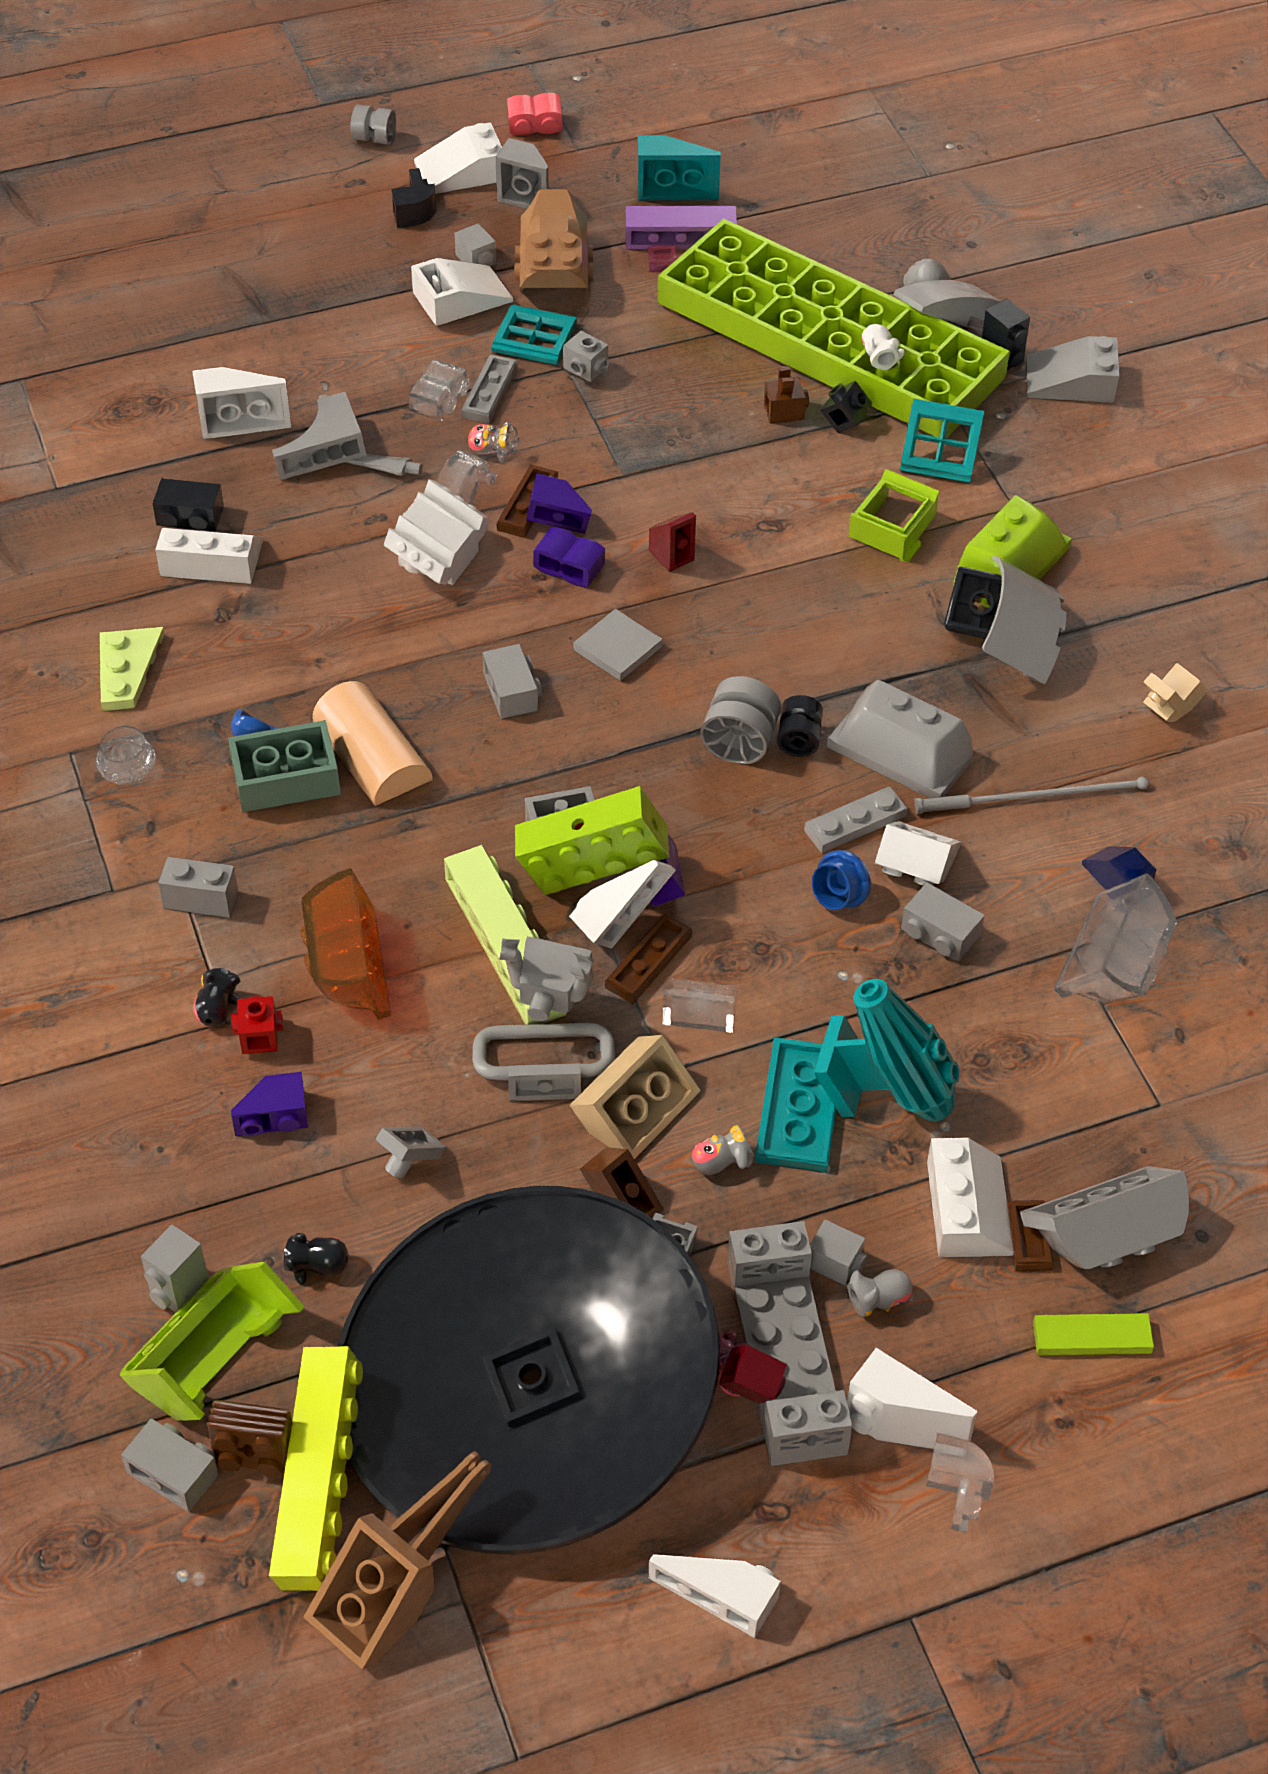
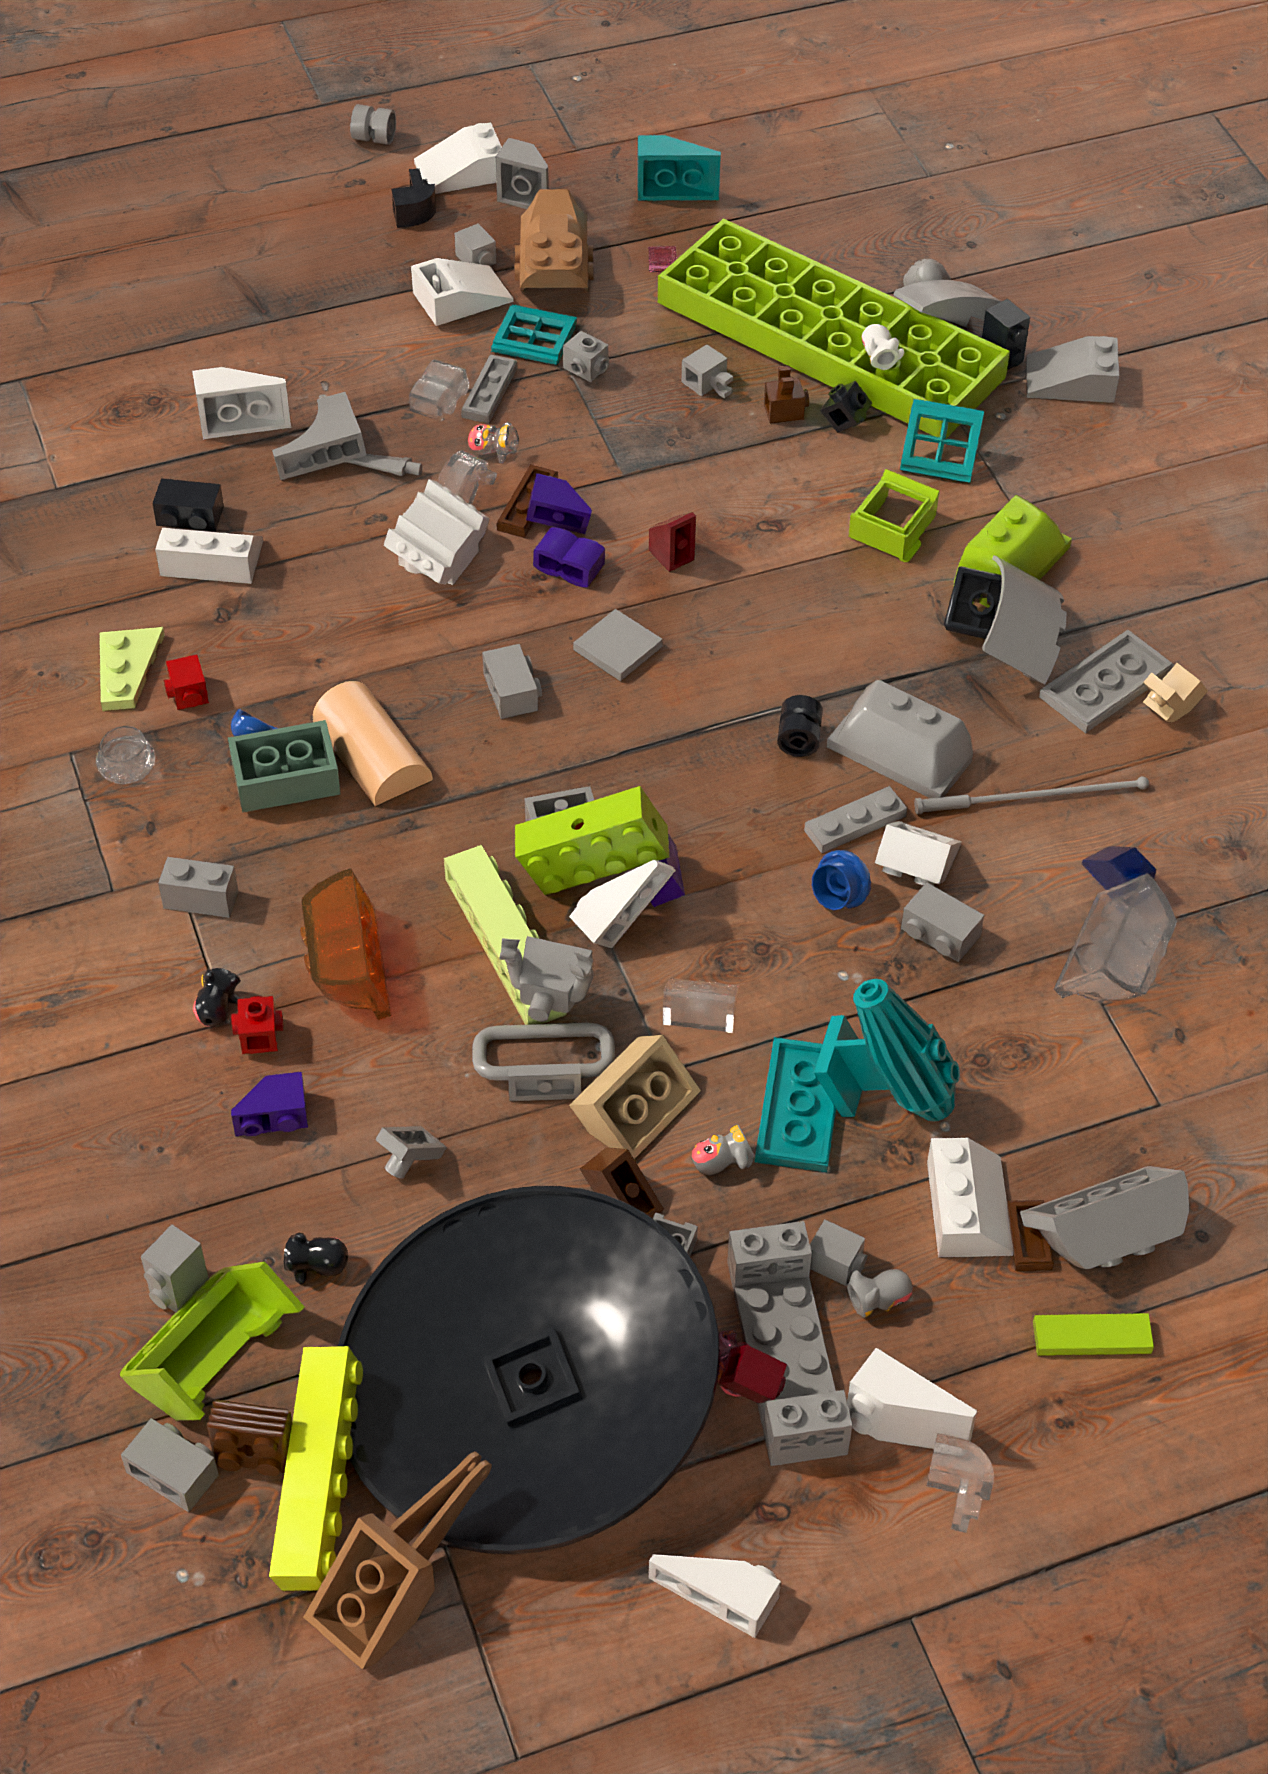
(186, 682): none -> red brick
(535, 114): coral brick -> none
(648, 958): reddish brown tile -> none
(672, 224): medium lavender brick -> none
(706, 371): none -> light grey brick
(740, 720): light grey wheel -> none
(1105, 681): none -> light grey tile

